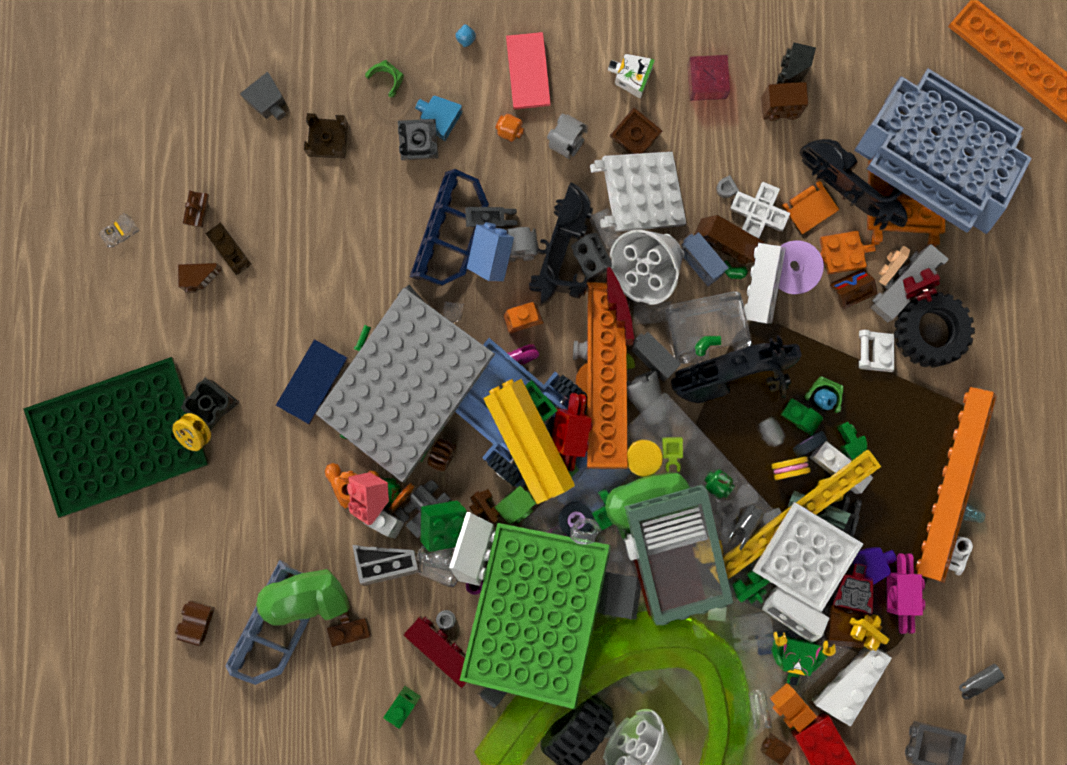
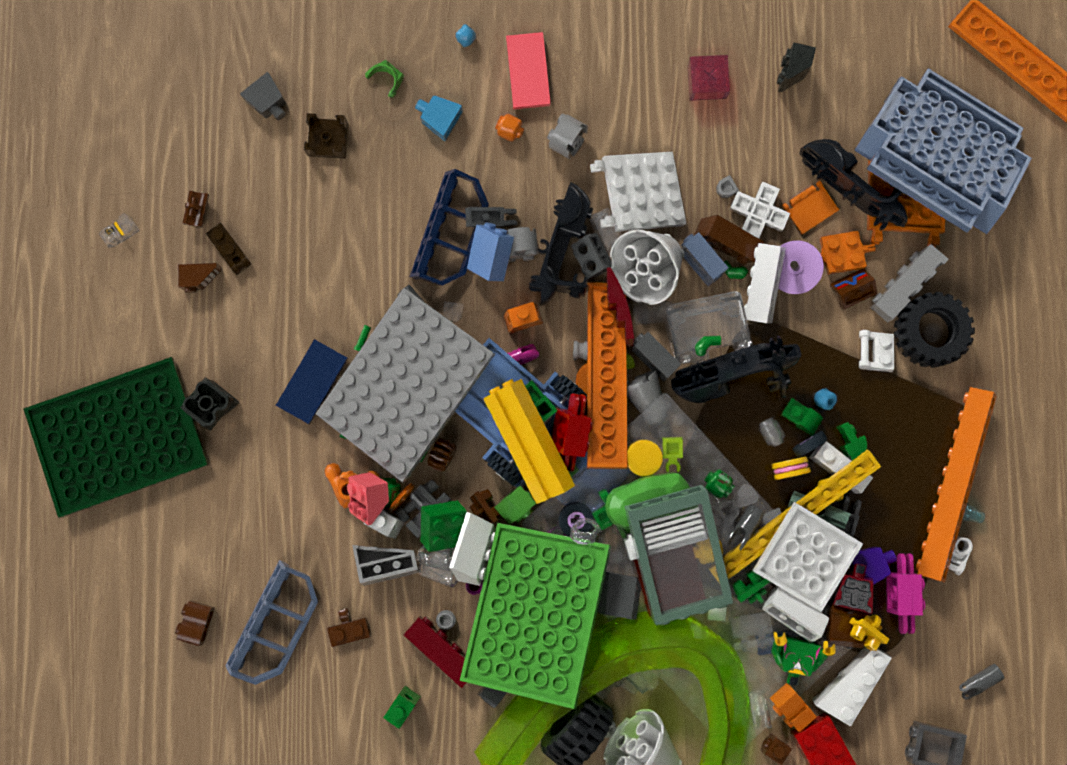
(191, 432): yellow head -> none
(302, 598): bright green piece -> none
(418, 139): dark grey slope -> none
(632, 73): white torso -> none
(636, 133): reddish brown plate -> none
(784, 101): reddish brown brick -> none
(835, 387): bright green helmet -> none
(896, 260): light nougat plate -> none
(921, 289): dark red hips -> none

